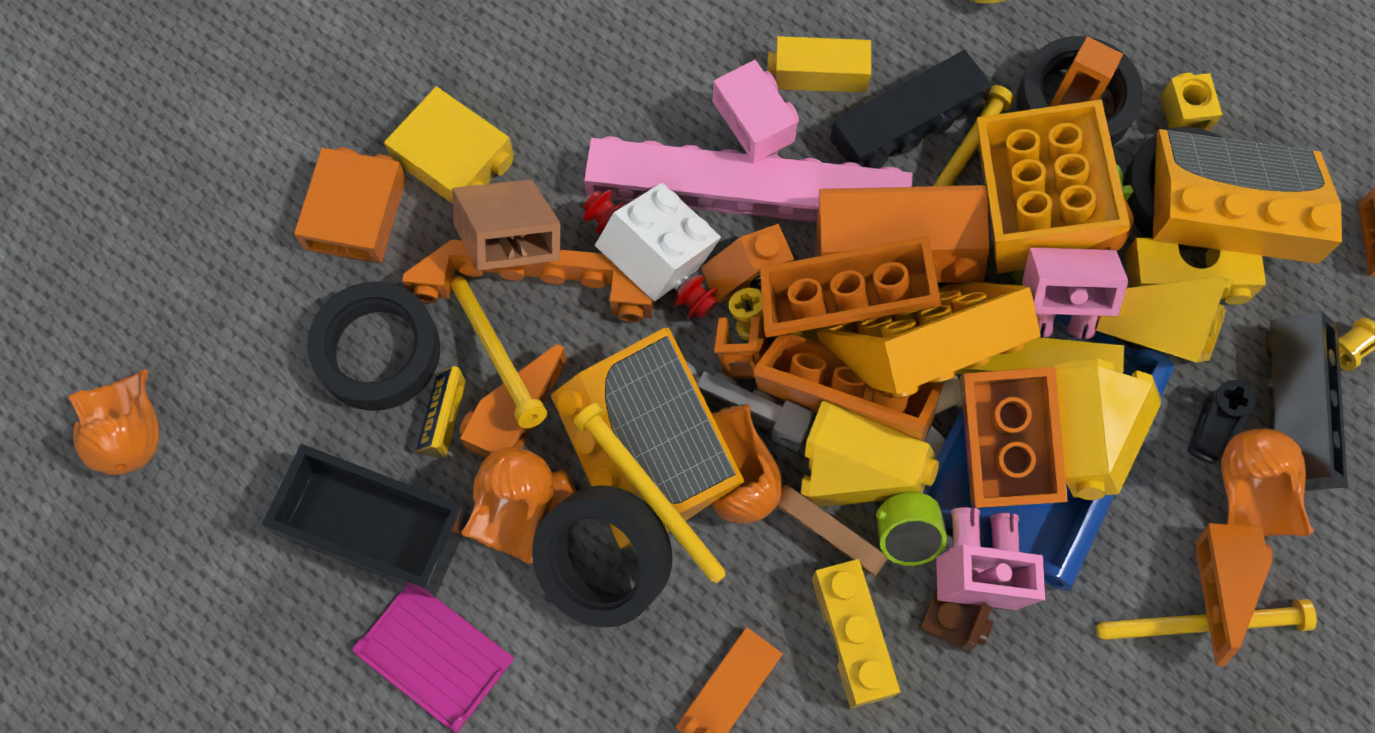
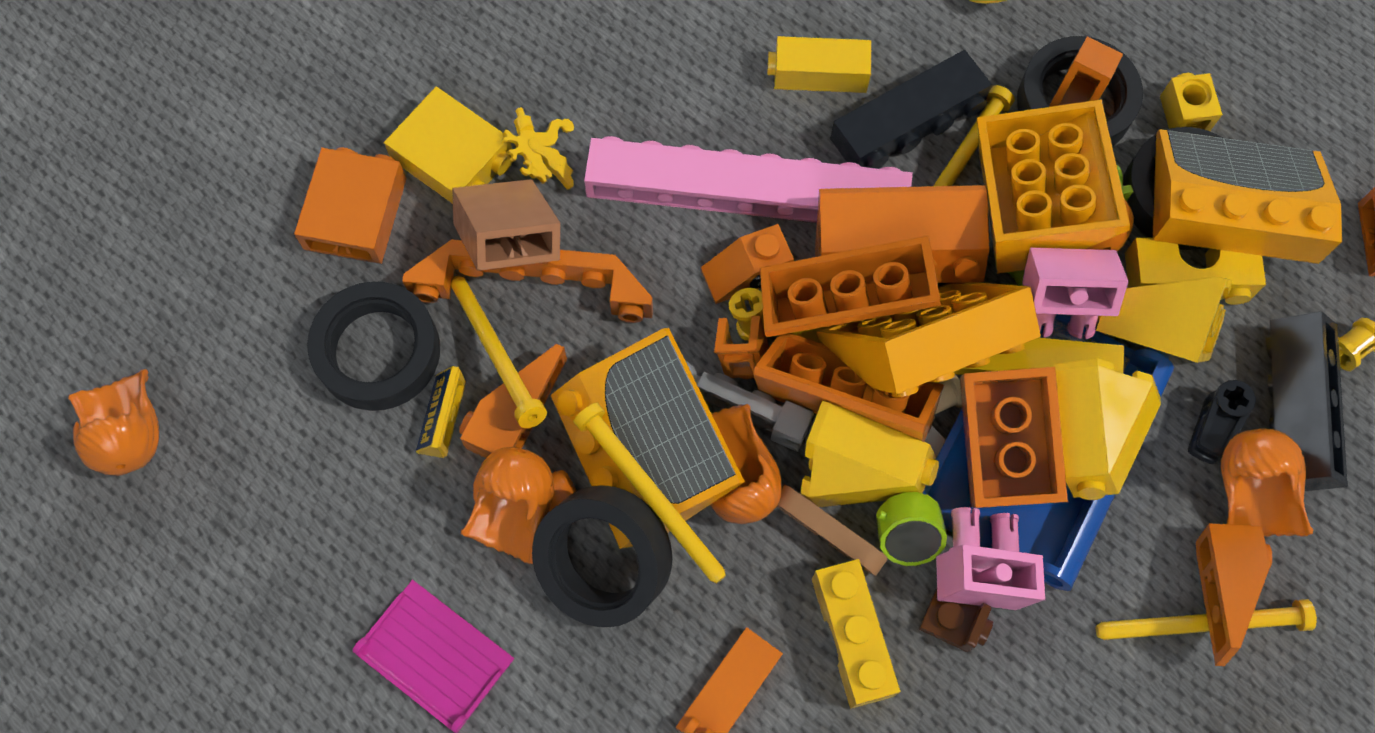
(367, 520): black piece -> none
(537, 148): none -> yellow piece
(656, 244): white brick -> none
(755, 110): bright pink brick -> none

